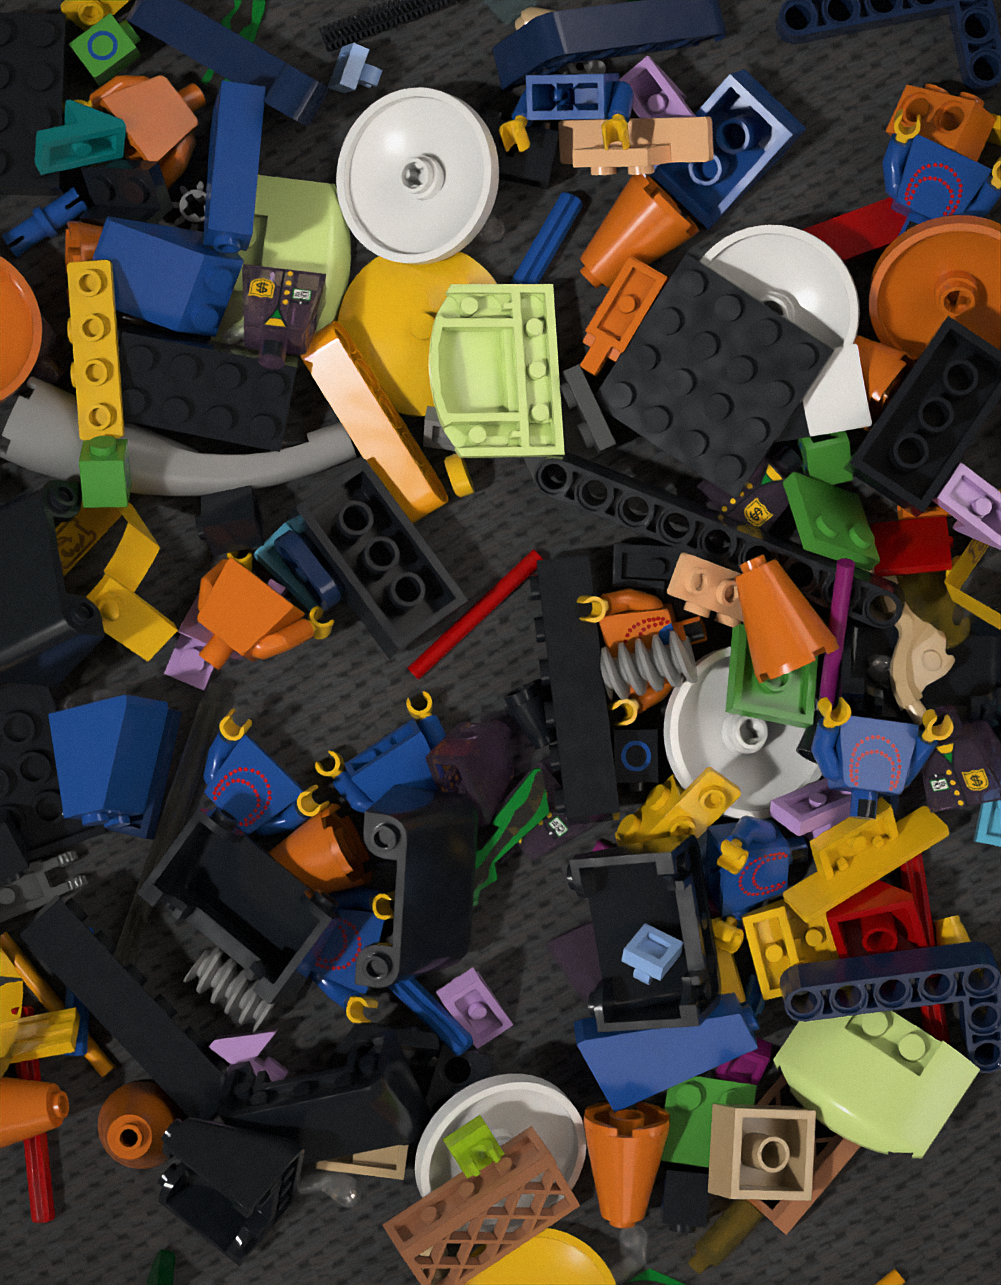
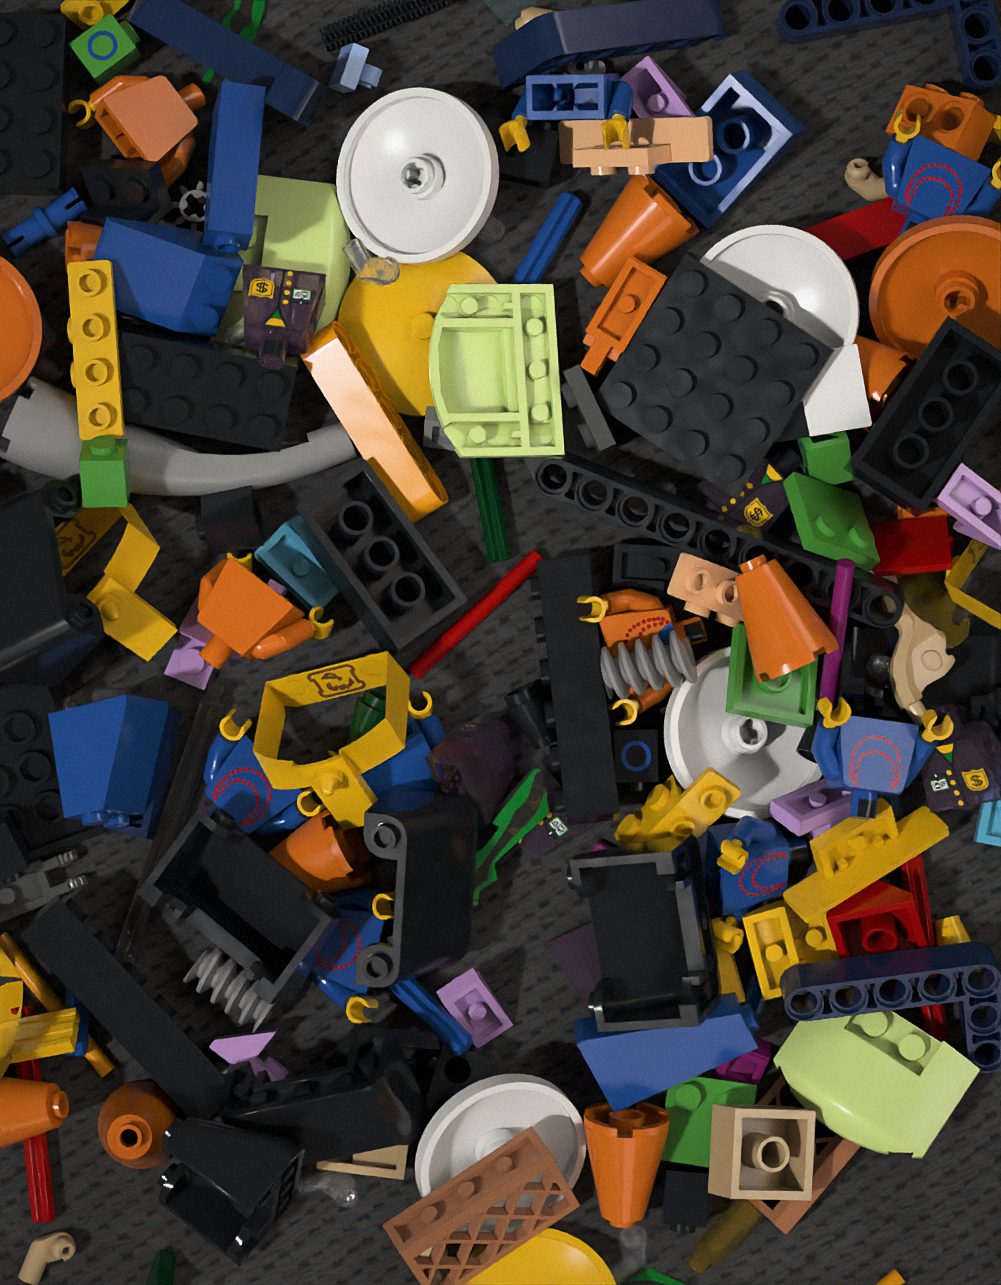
(43, 1251): none -> tan arm
(83, 140): teal slope -> none
(299, 557): dark blue plate -> none
(339, 778): none -> yellow piece
(367, 714): none -> dark green cone
(370, 269): none -> clear arm
(459, 475): yellow tile -> none
(473, 1147): lime tile -> none
(490, 509): none -> dark green axle
(651, 953): light blue tile -> none
(865, 181): none -> tan arm

